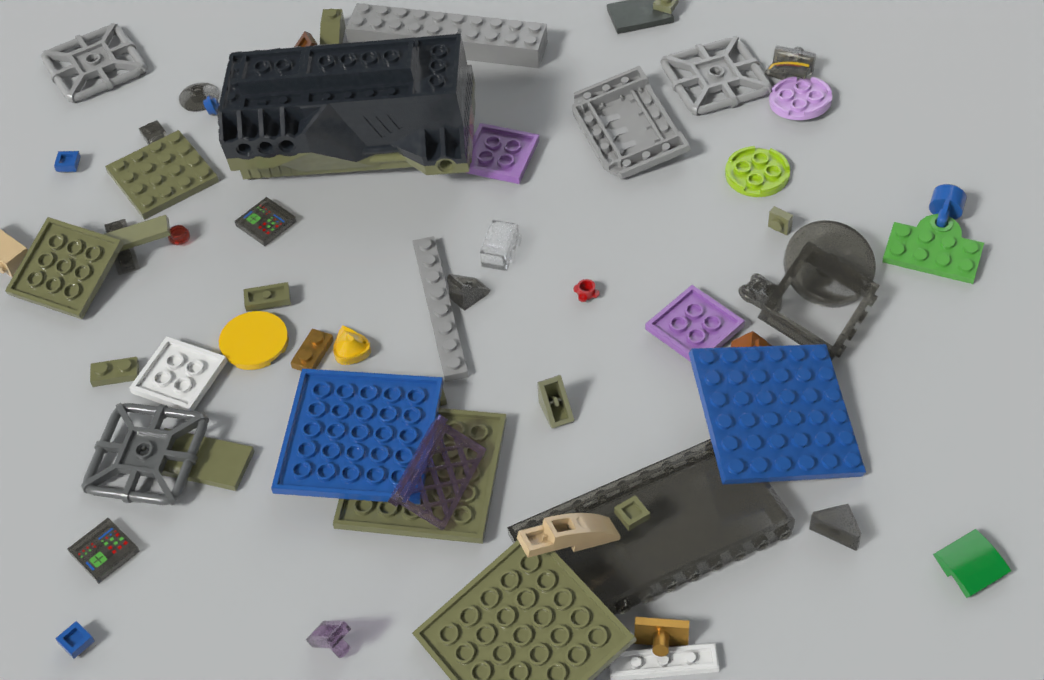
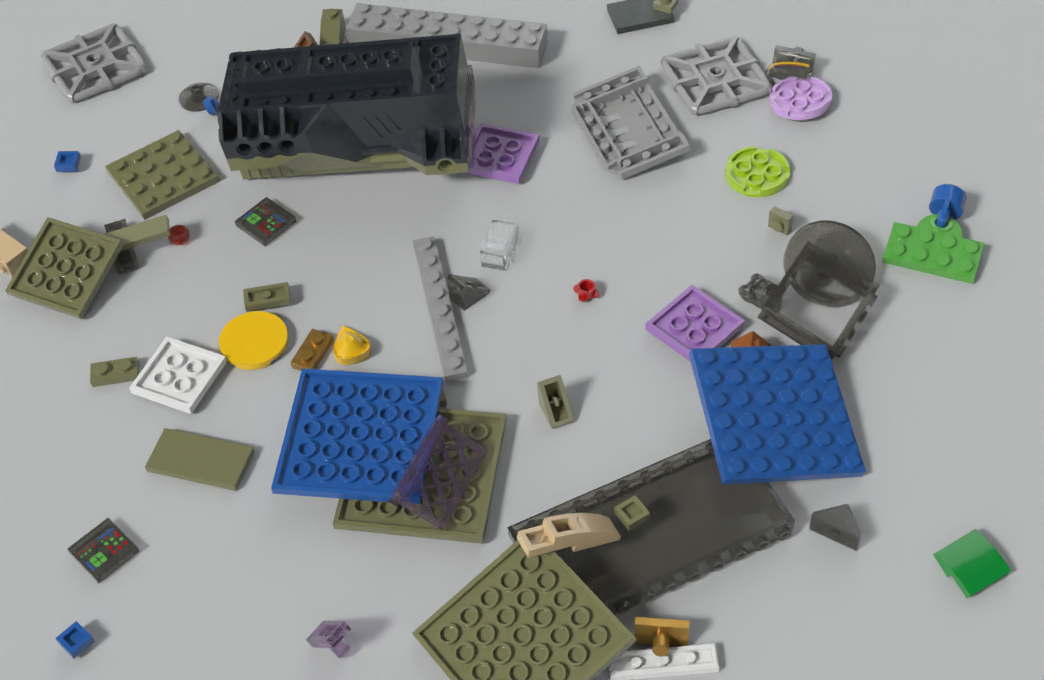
(152, 132): clear smoke plate -> none
(153, 463): dark grey plate -> none

